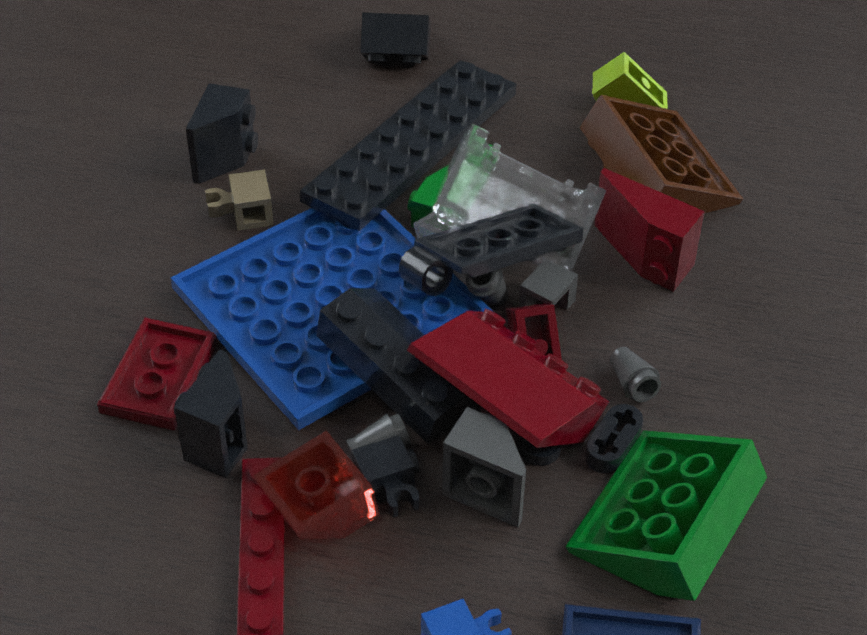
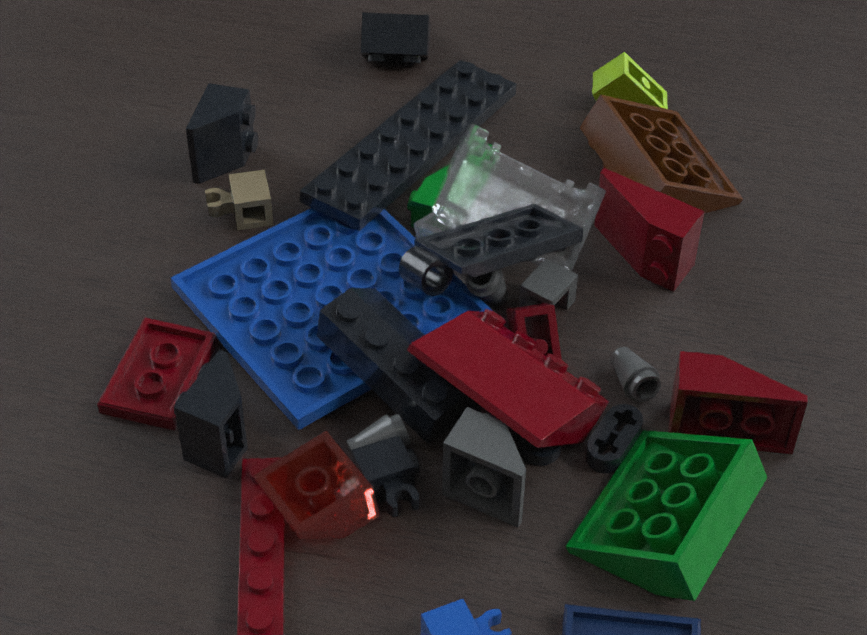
(733, 401): none -> dark red slope

